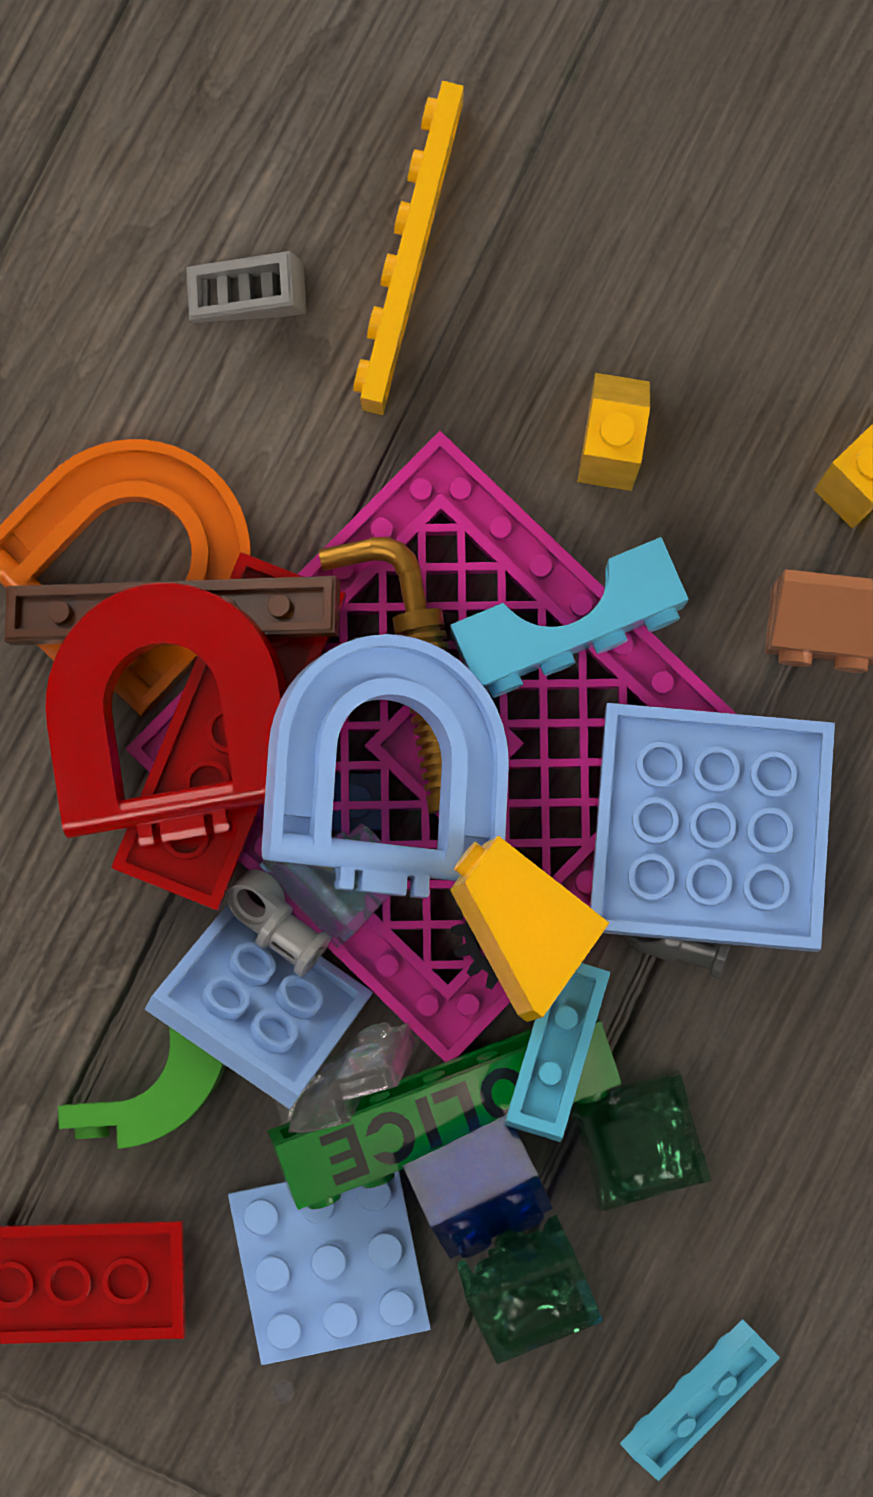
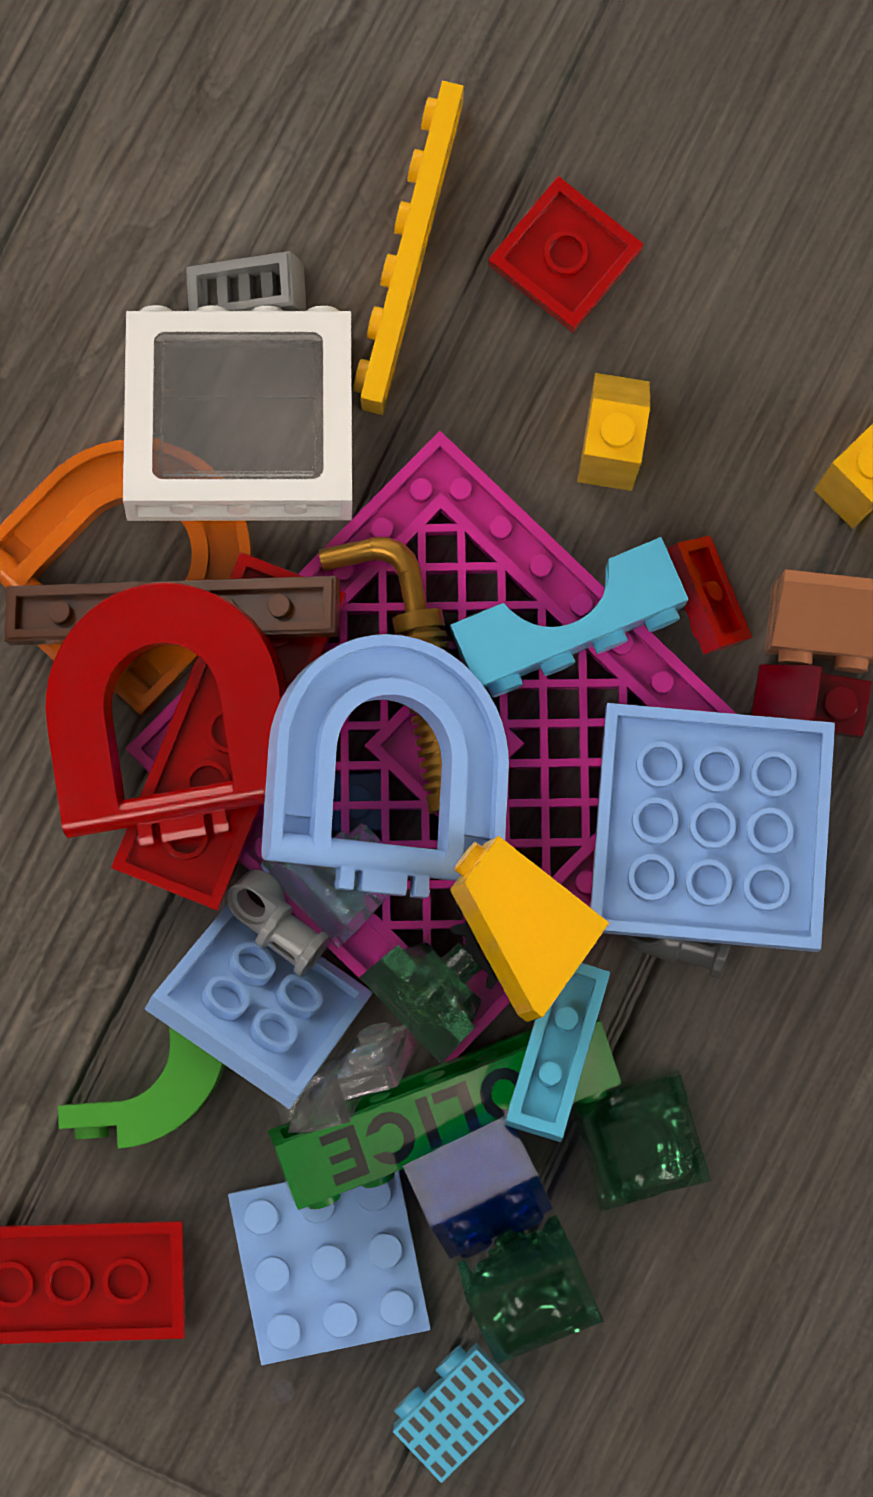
(237, 414): none -> piece
(428, 994): none -> clear green brick
(456, 1410): none -> medium azure brick
(565, 254): none -> red plate
(699, 1400): medium azure plate -> none
(711, 602): none -> red plate
(810, 695): none -> dark red slope

